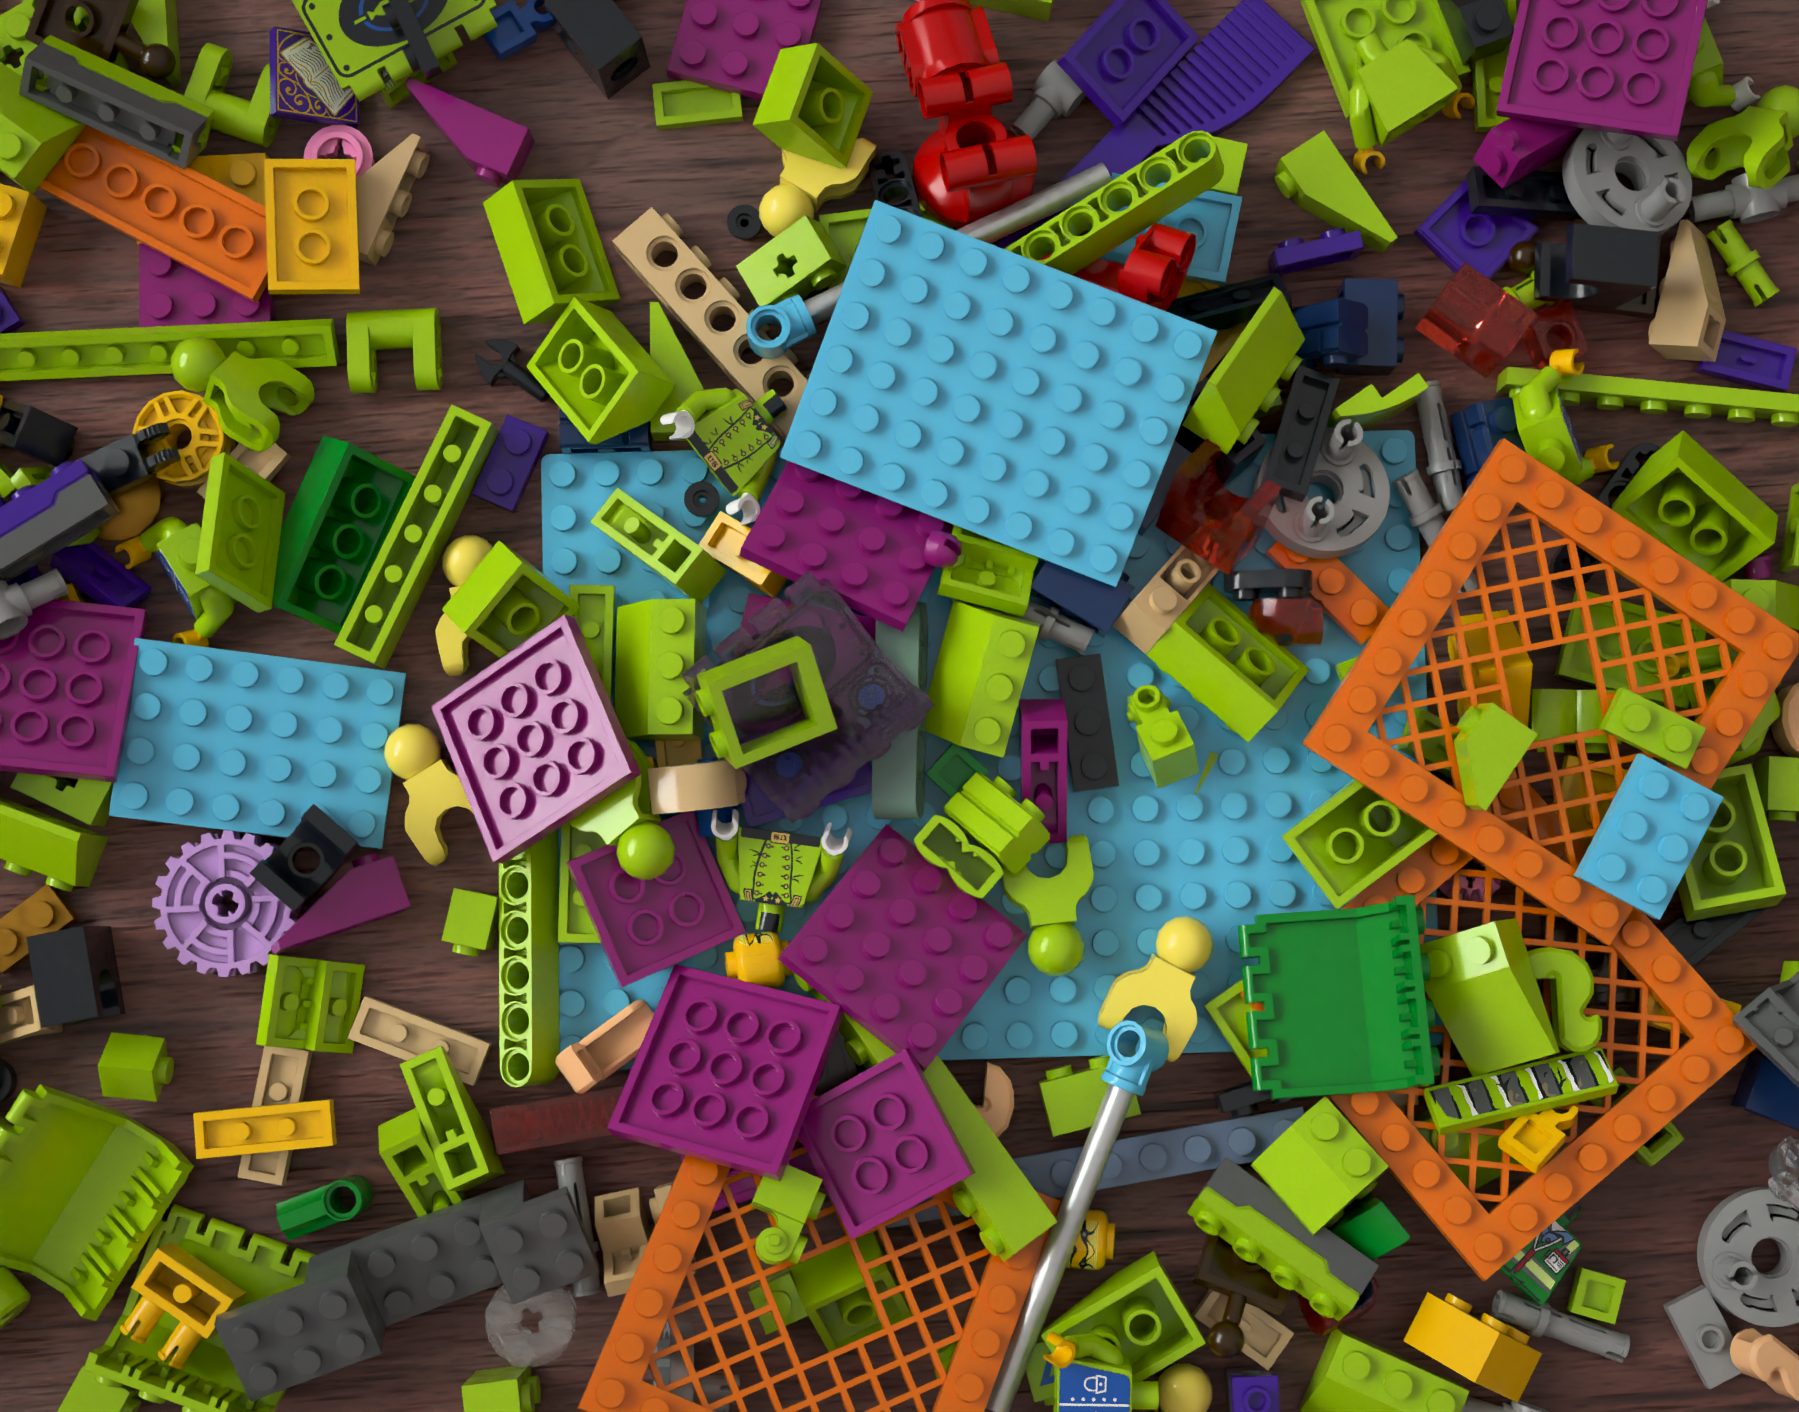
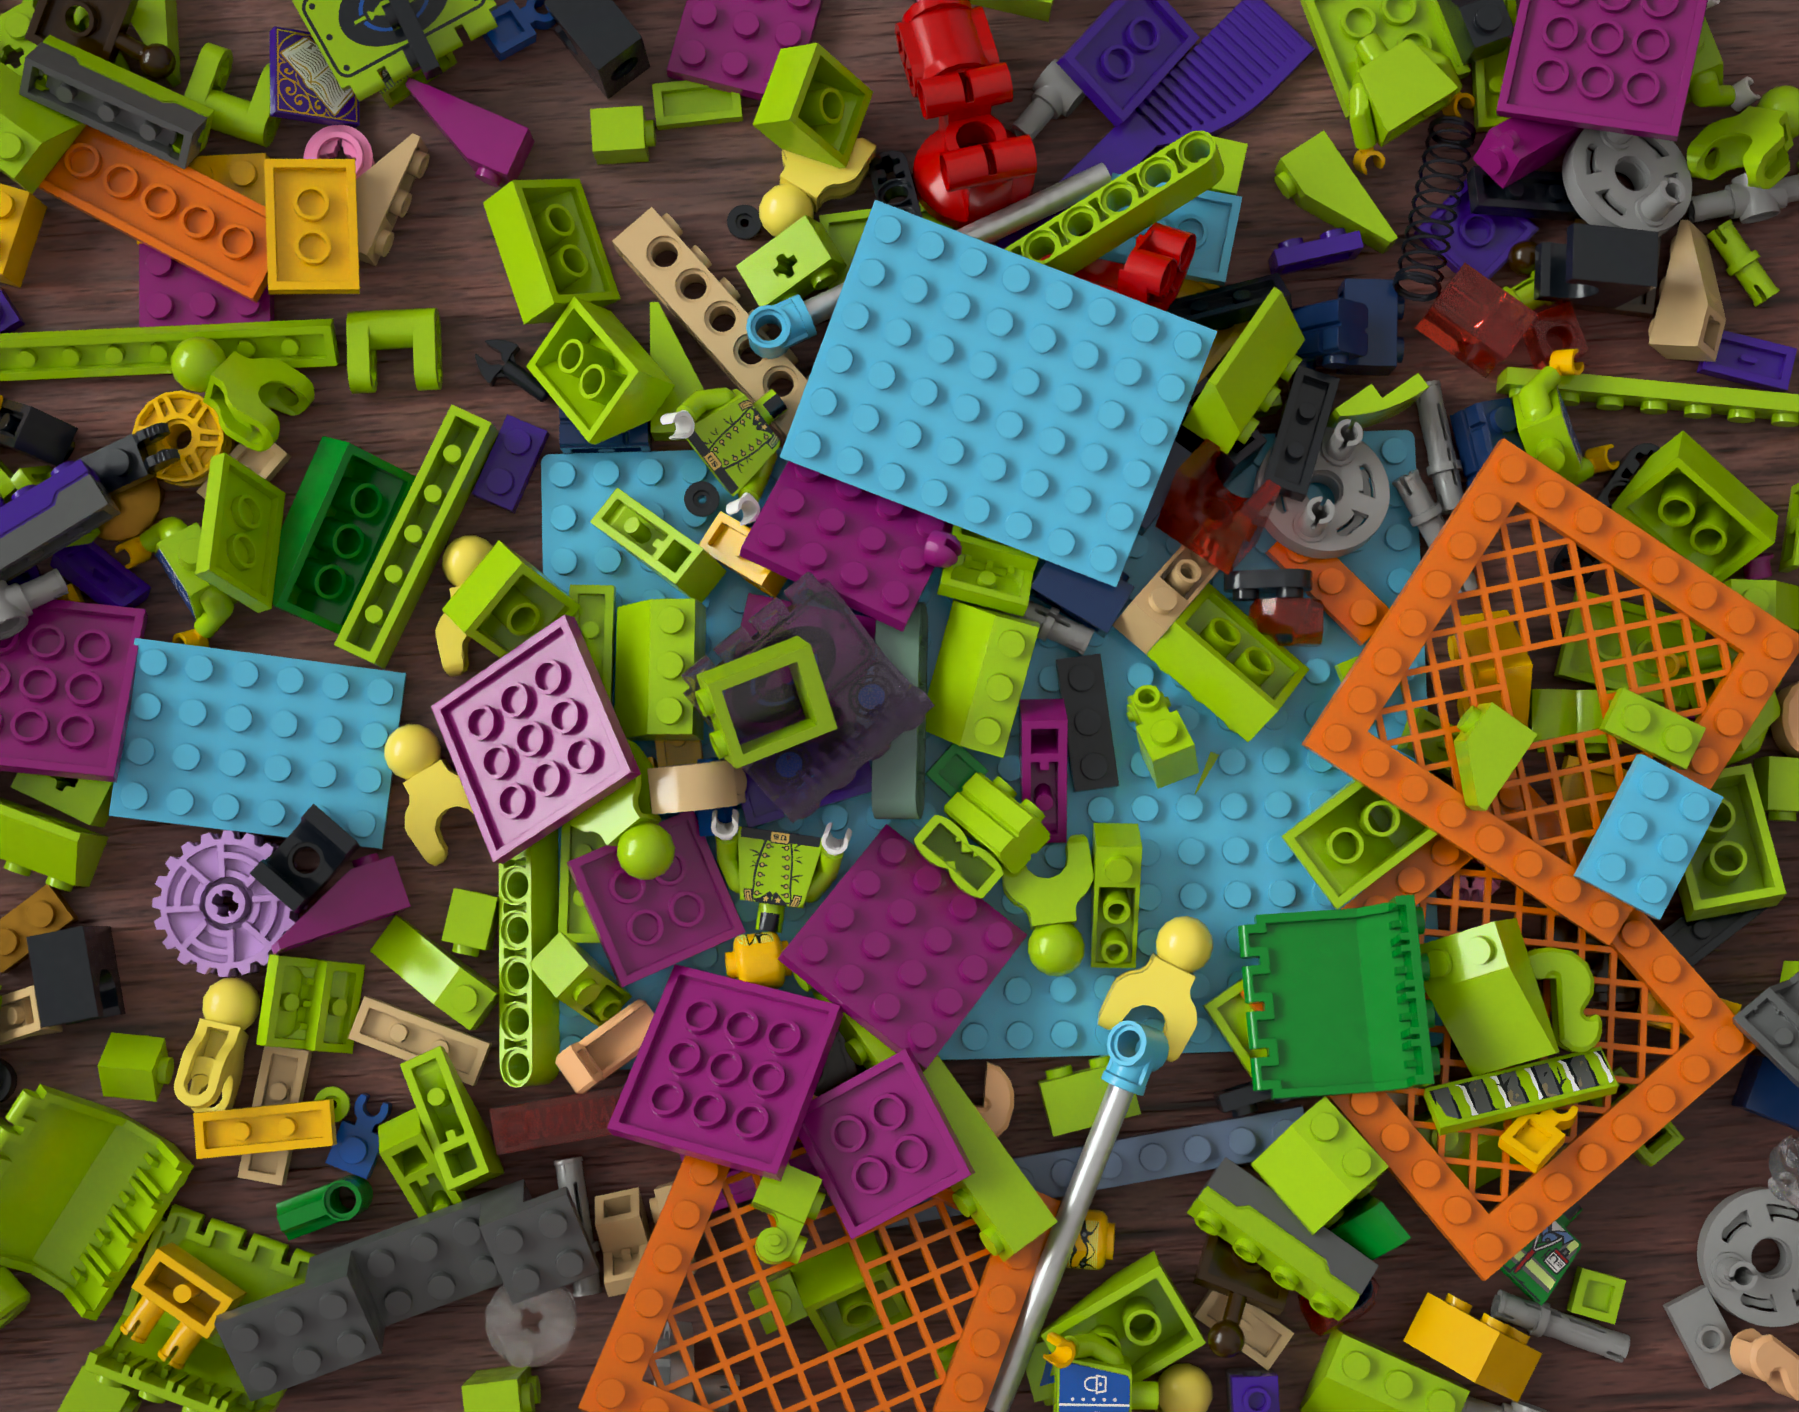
(218, 1046): none -> light yellow piece
(340, 1097): none -> lime piece
(359, 1141): none -> blue plate
(436, 973): none -> lime slope
(579, 980): none -> lime slope
(621, 135): none -> lime brick
(1115, 894): none -> lime slope
(1421, 277): none -> black piece

